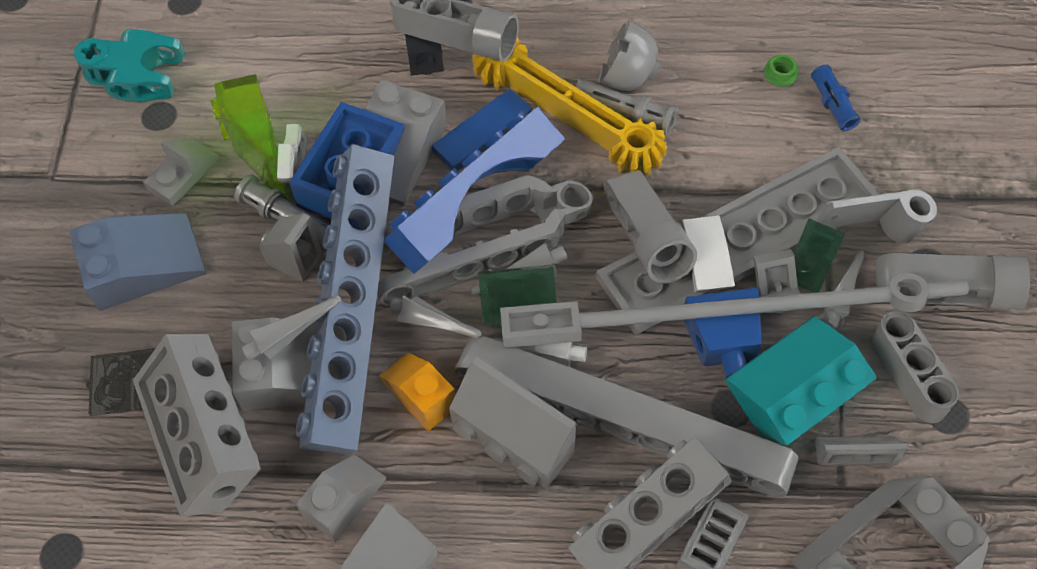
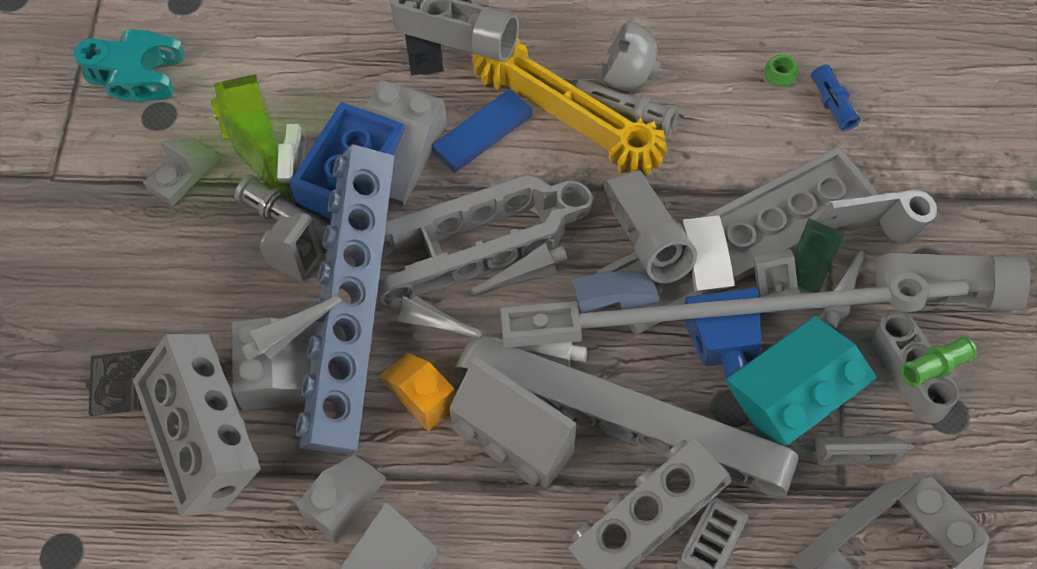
(135, 256): sand blue slope -> none
(431, 227): arch -> none
(515, 288): clear green bracket -> none
(627, 287): none -> sand blue slope
(938, 361): none -> bright green pin

